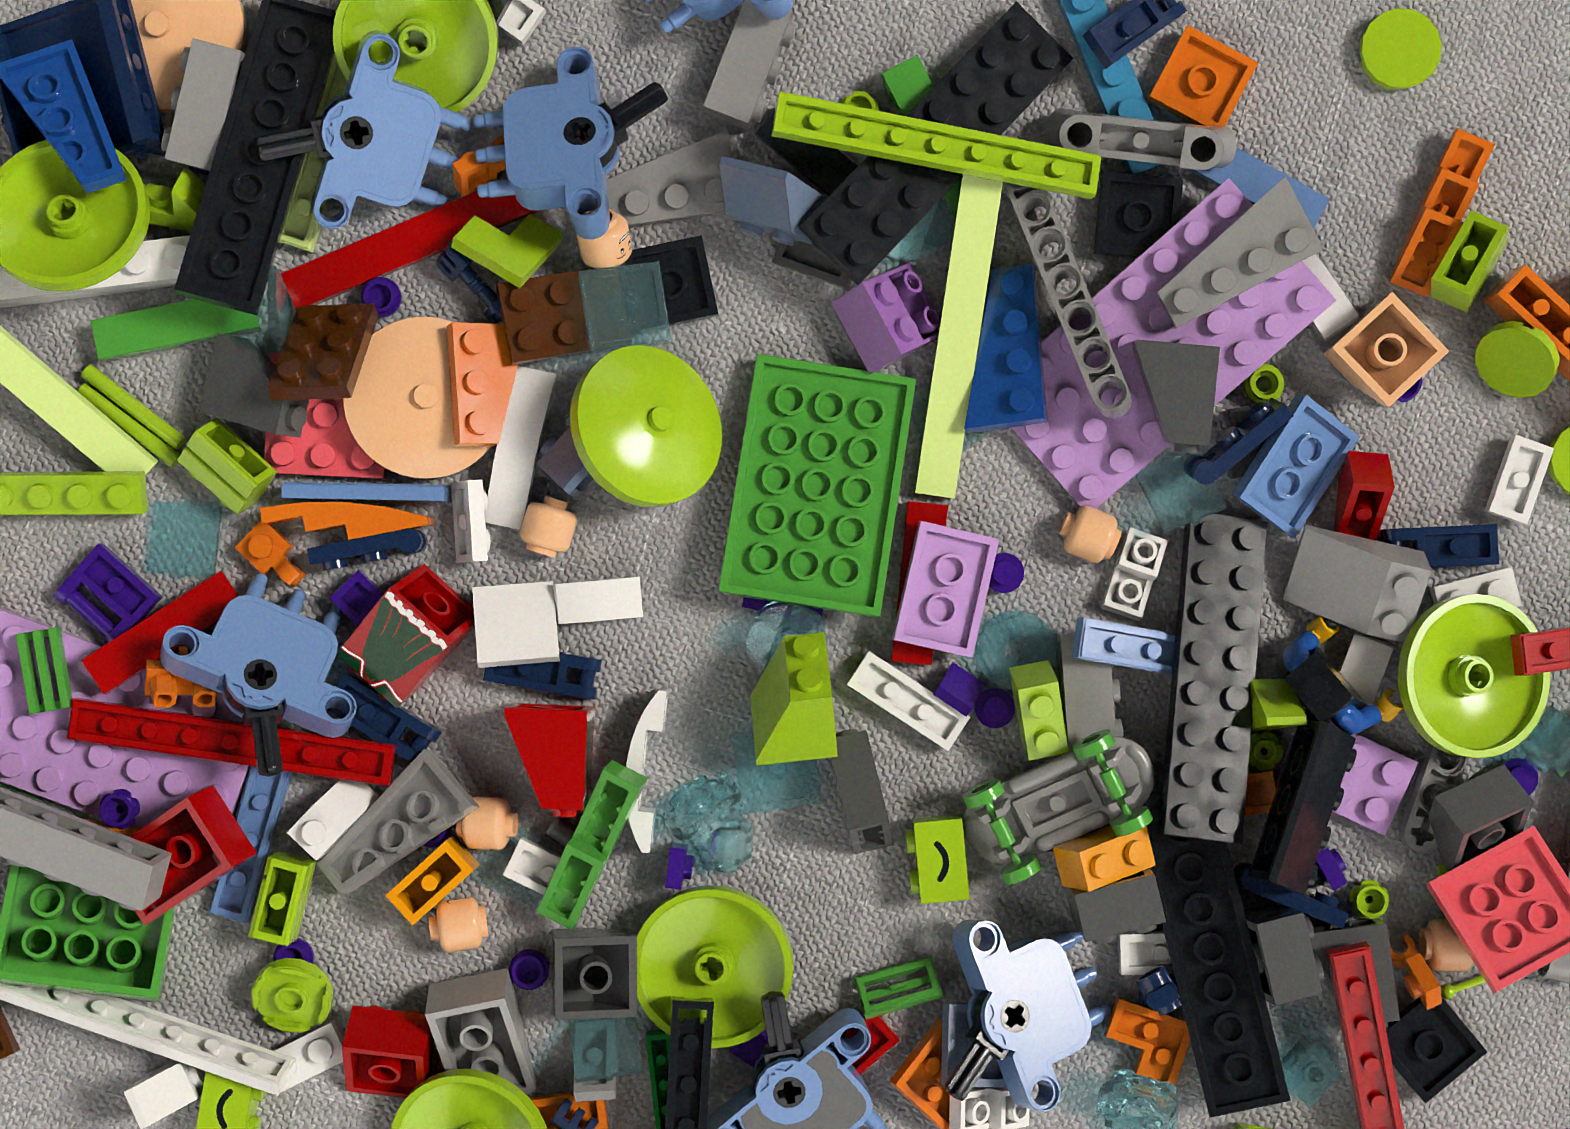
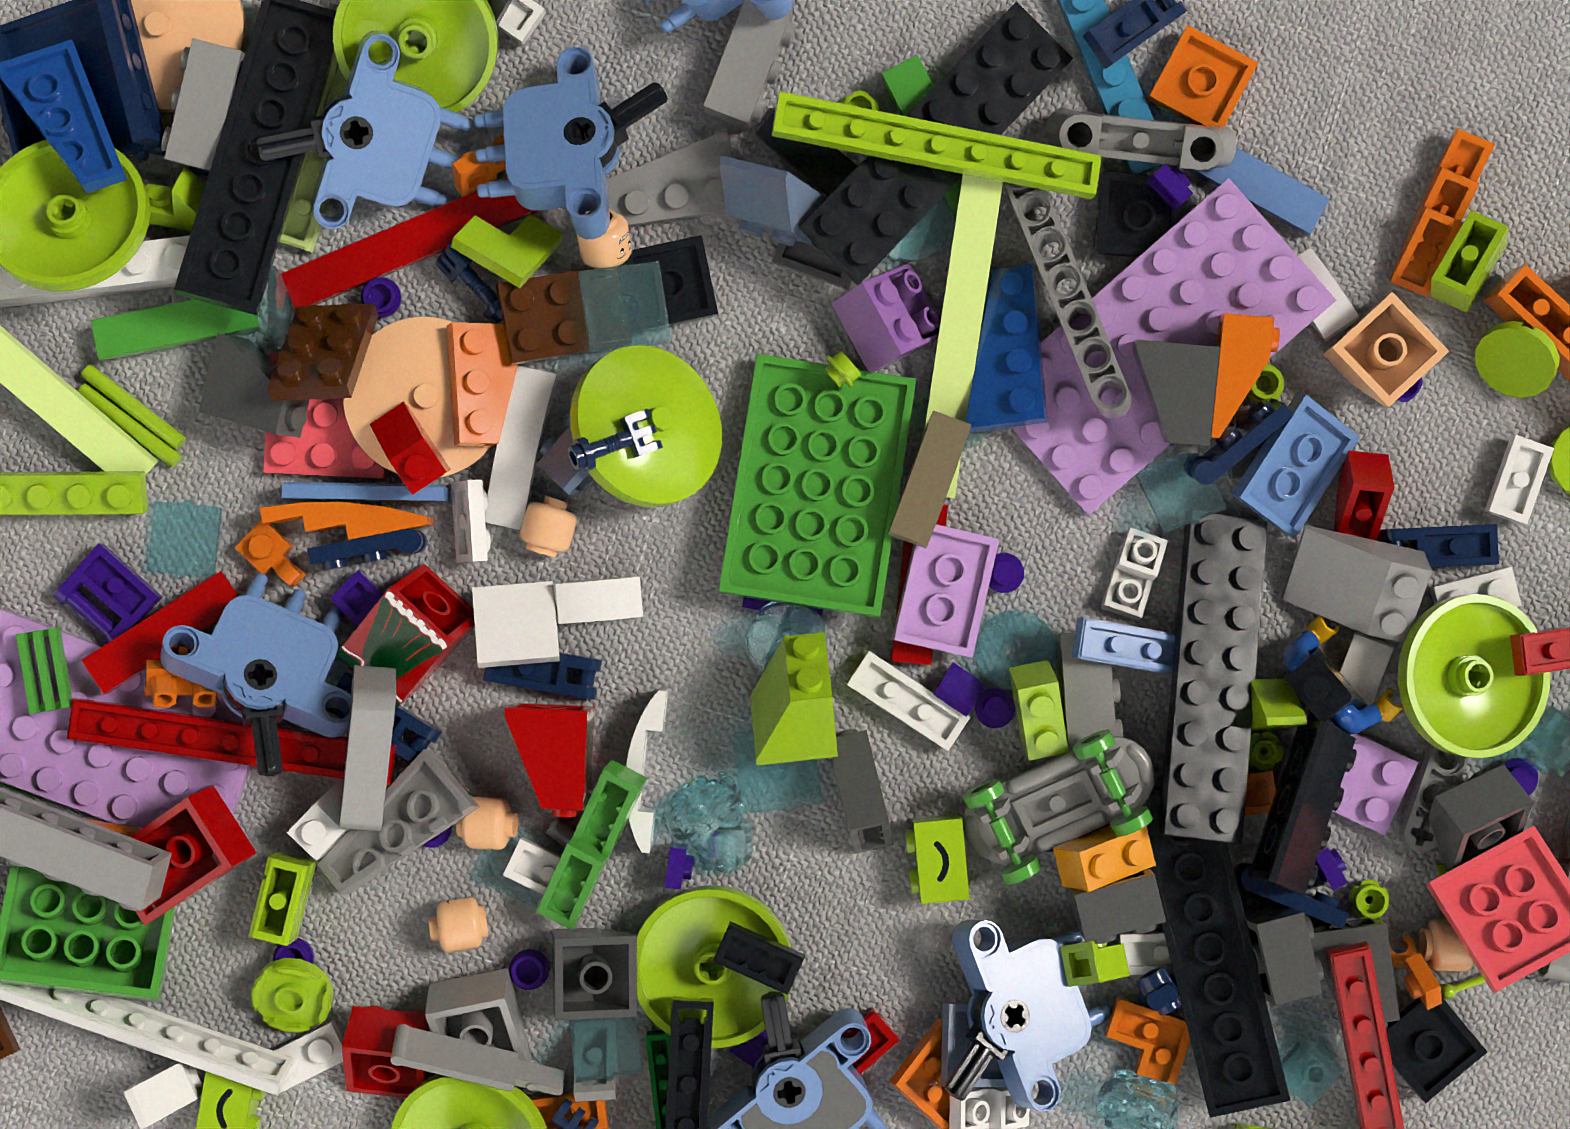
(109, 812): dark purple plate -> none
(227, 466): lime brick -> none
(258, 818): medium blue tile -> none
(368, 747): none -> light grey beam
(409, 448): none -> red slope
(432, 879): light orange brick -> none
(471, 1061): none -> light grey piece
(584, 454): none -> dark blue hinge
(759, 958): none -> black plate
(842, 369): none -> lime plate
(901, 1002): bright green tile -> none
(929, 479): none -> dark tan slope
(1090, 534): light nougat head -> none
(1093, 963): none -> lime brick
(1171, 186): none -> dark purple plate
(1244, 353): none -> orange slope
(1253, 249): light grey wing -> none
(1400, 49): lime tile -> none

